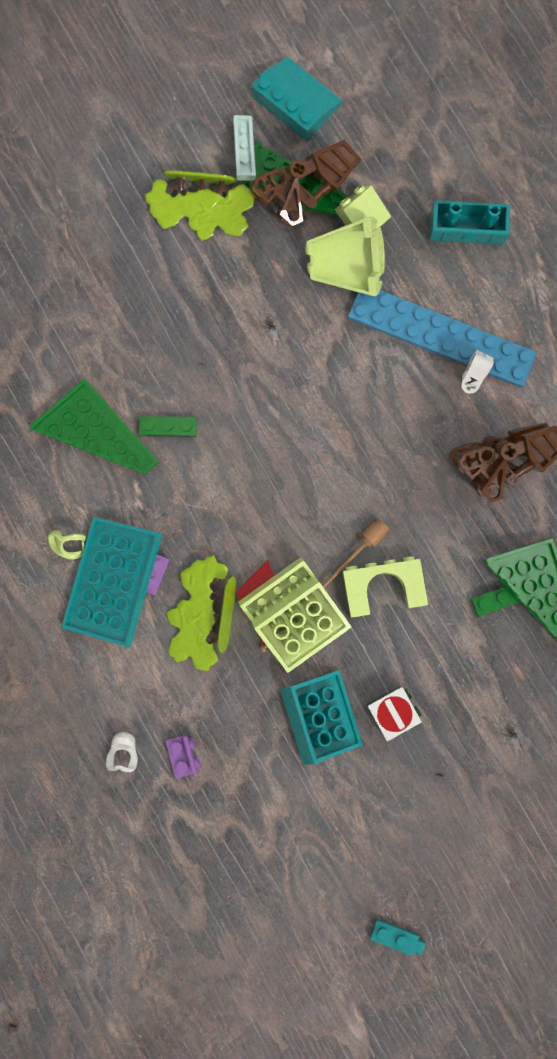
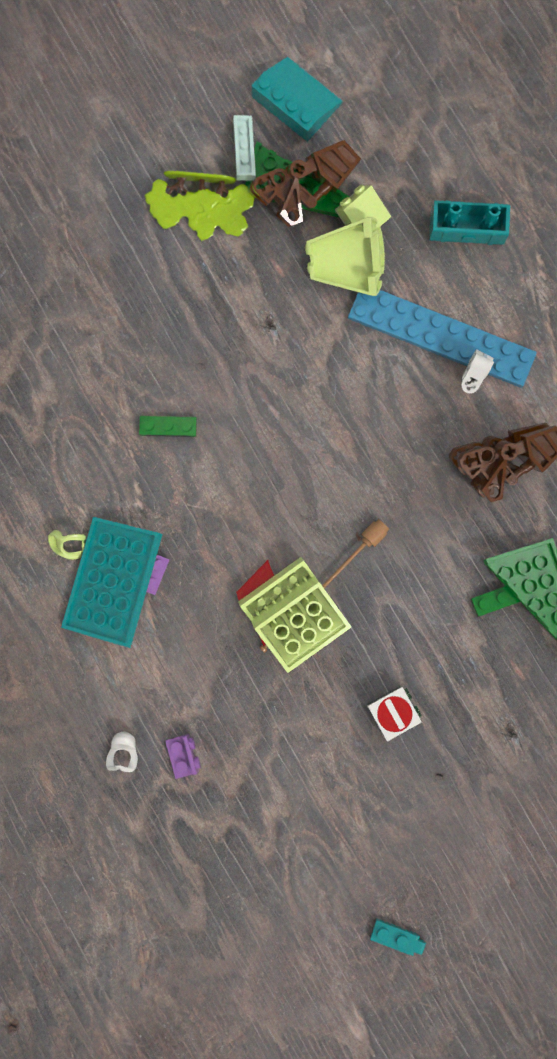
(92, 426): green wing -> none
(197, 616): lime plant -> none
(321, 718): teal slope -> none
(407, 572): yellowish green arch -> none

